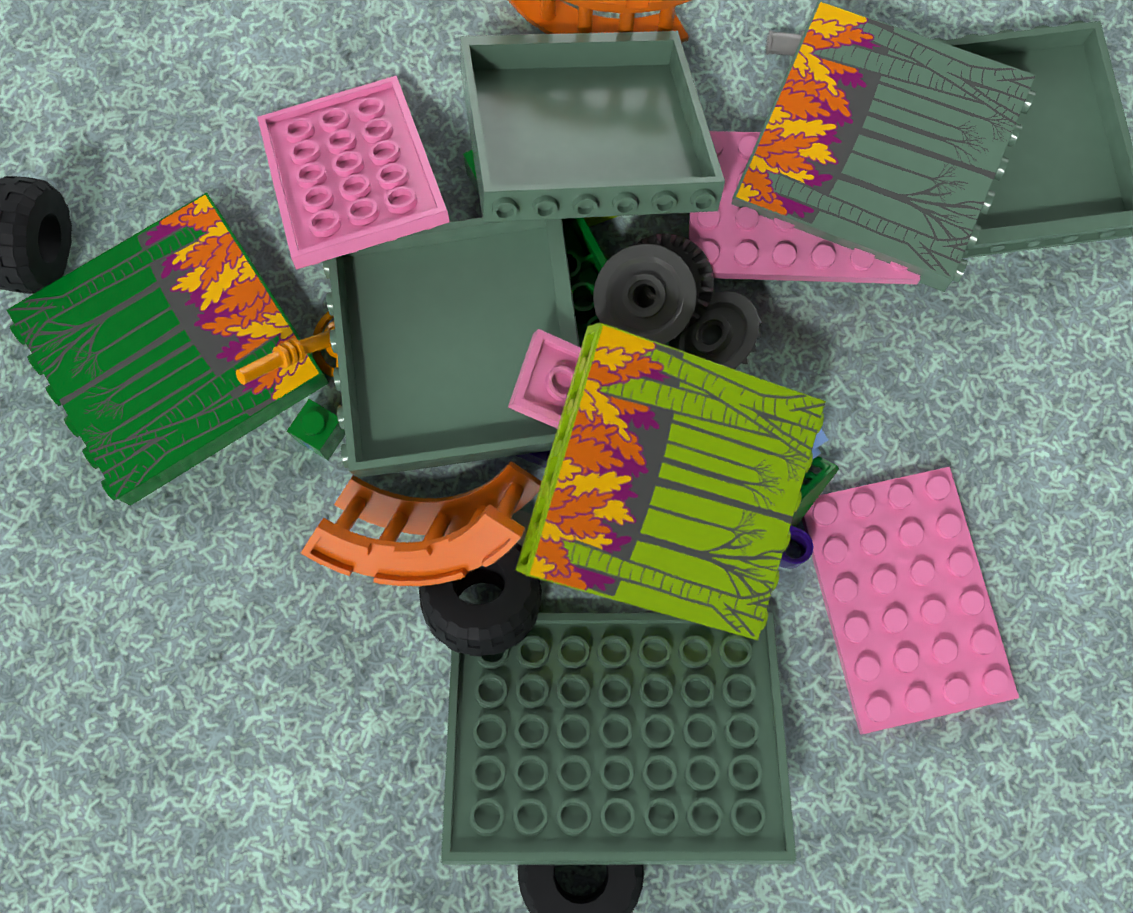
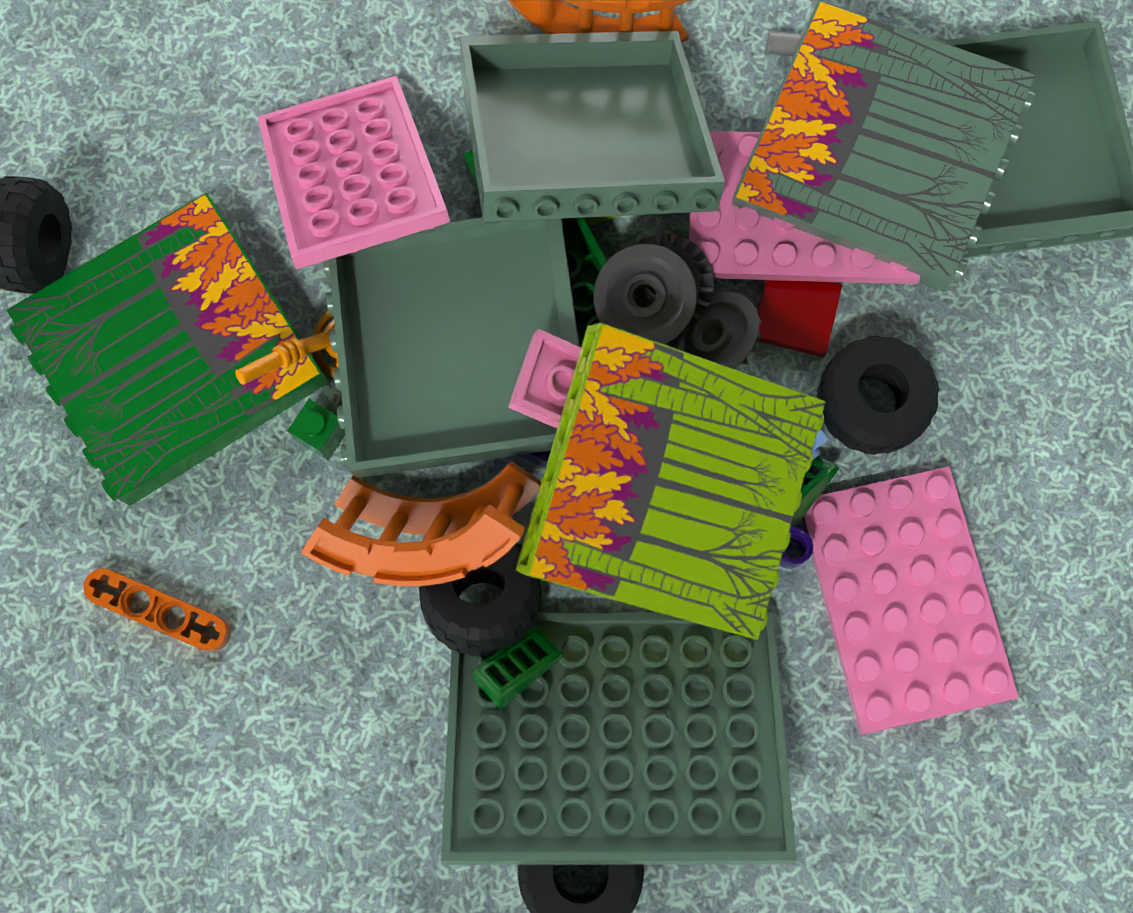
(156, 612): none -> orange beam
(505, 694): none -> green slope
(798, 314): none -> red tile
(898, 367): none -> black tyre

